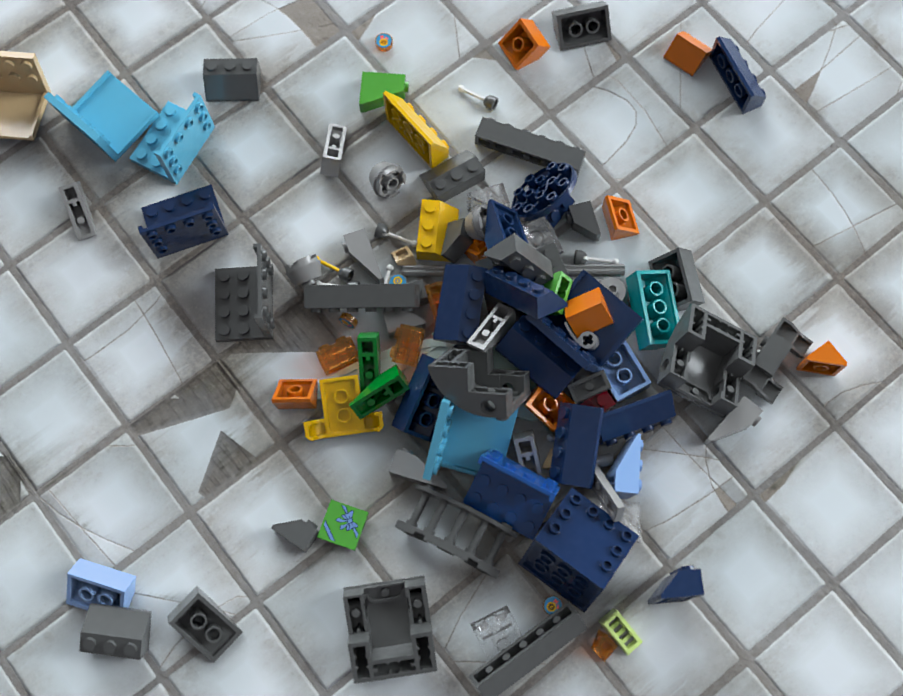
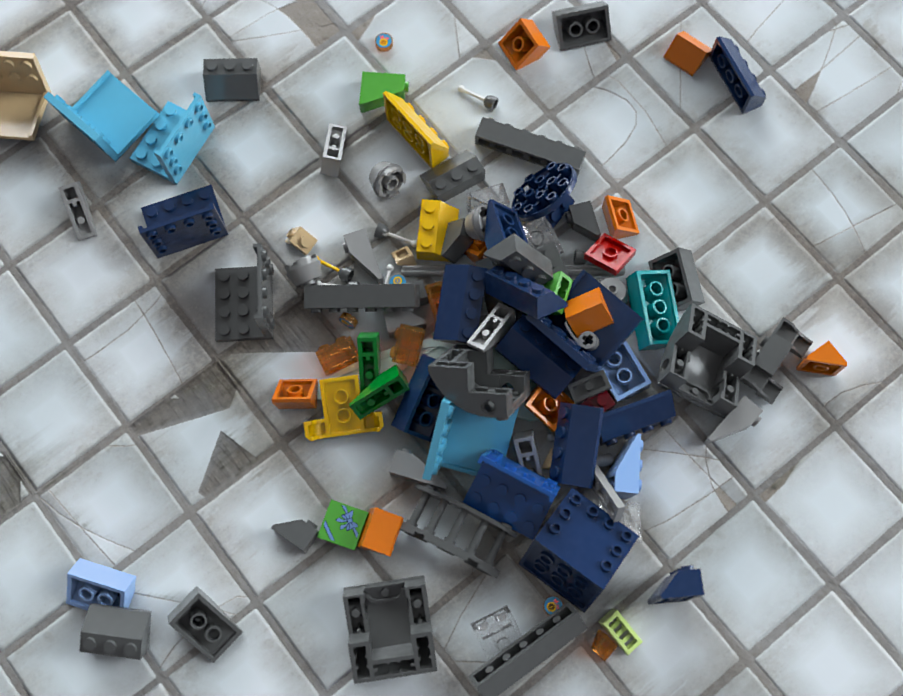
(301, 239): none -> tan bracket
(380, 531): none -> orange slope
(609, 254): none -> red plate

